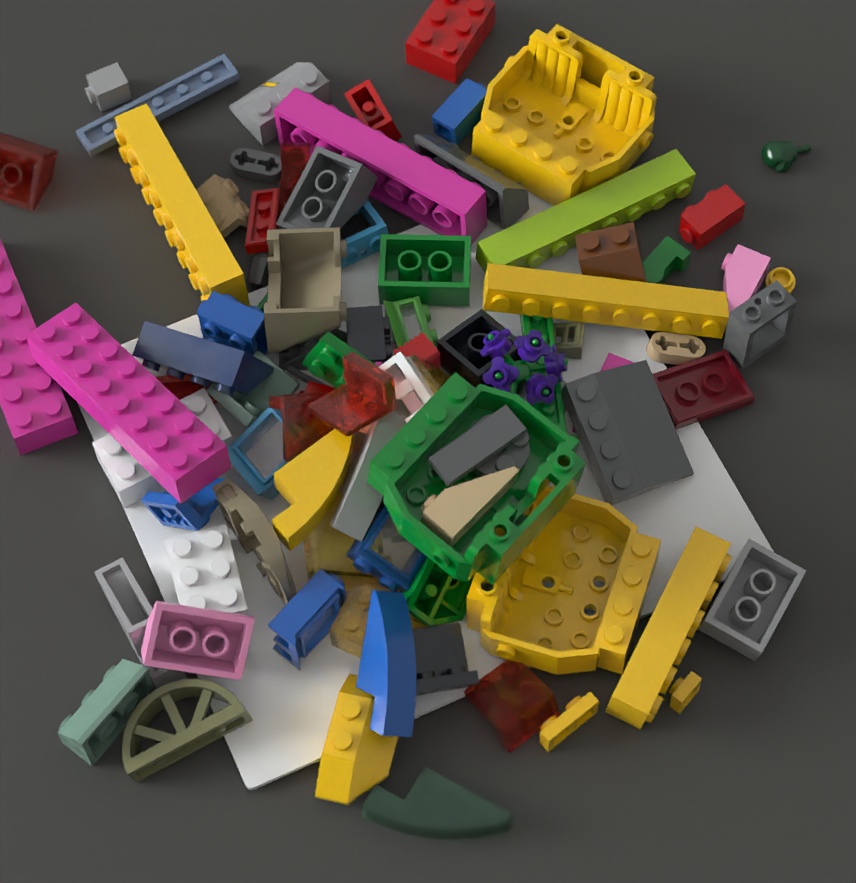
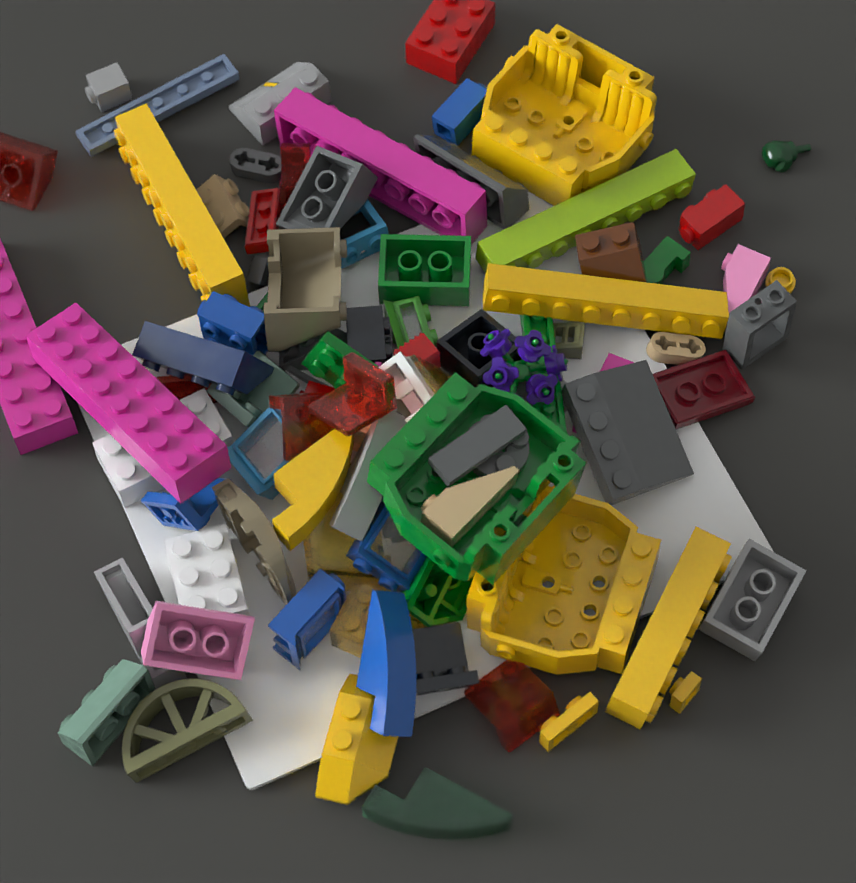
(371, 110): red brick -> none

